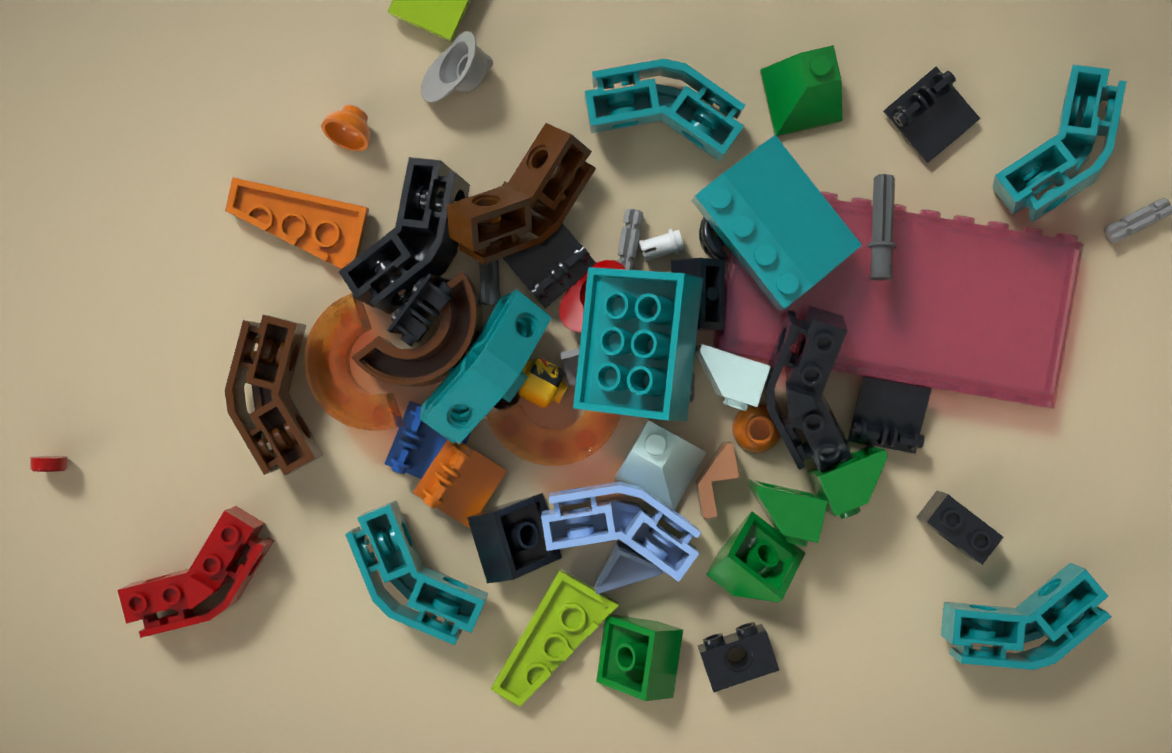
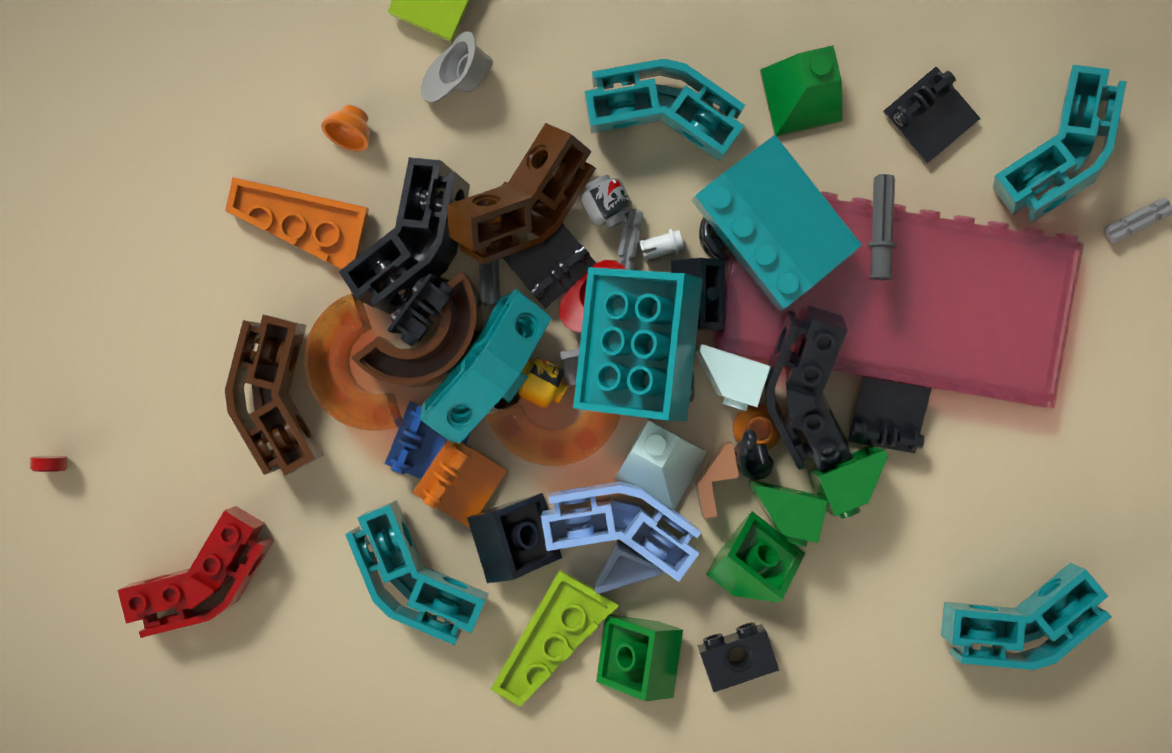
(606, 201): none -> light grey head
(753, 463): none -> black piece
(960, 527): black brick -> none

